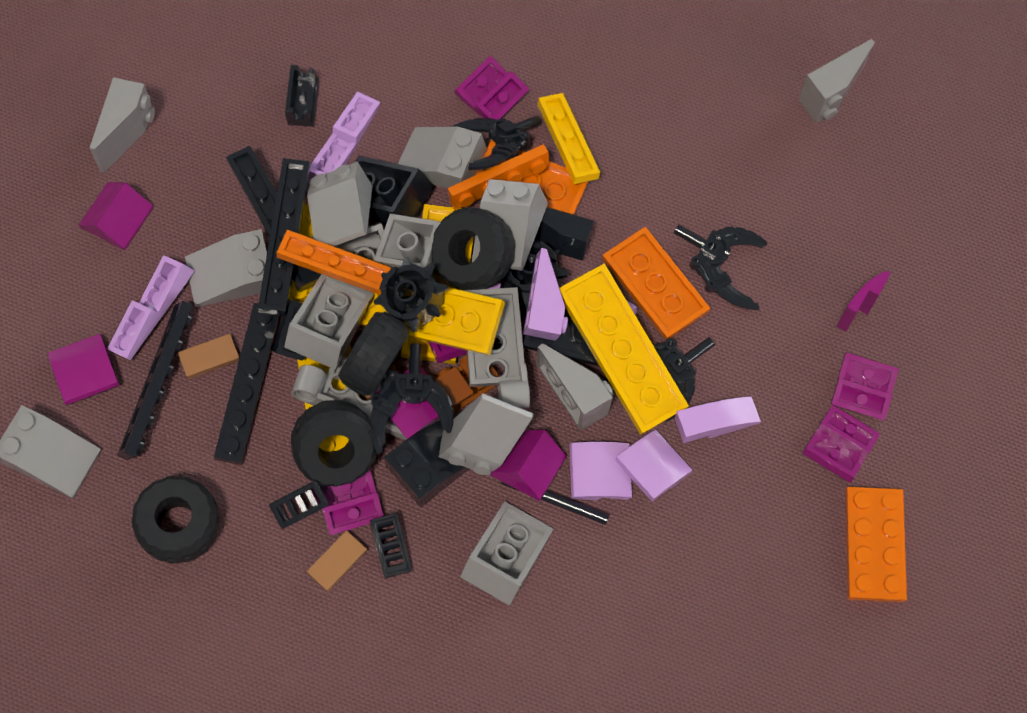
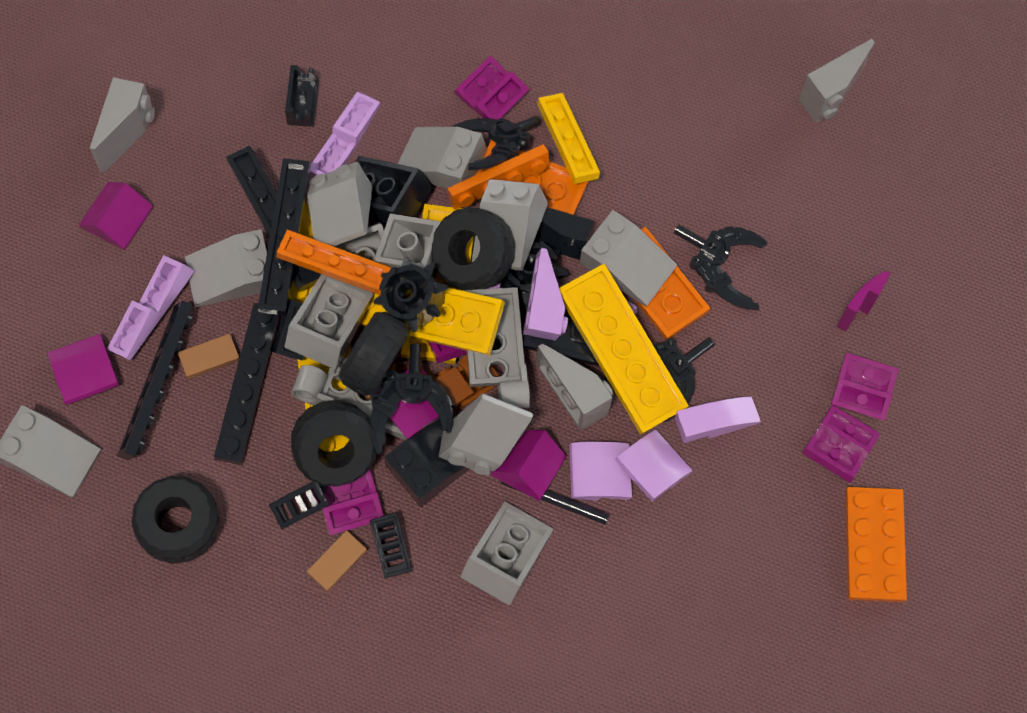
(630, 257): none -> light grey slope

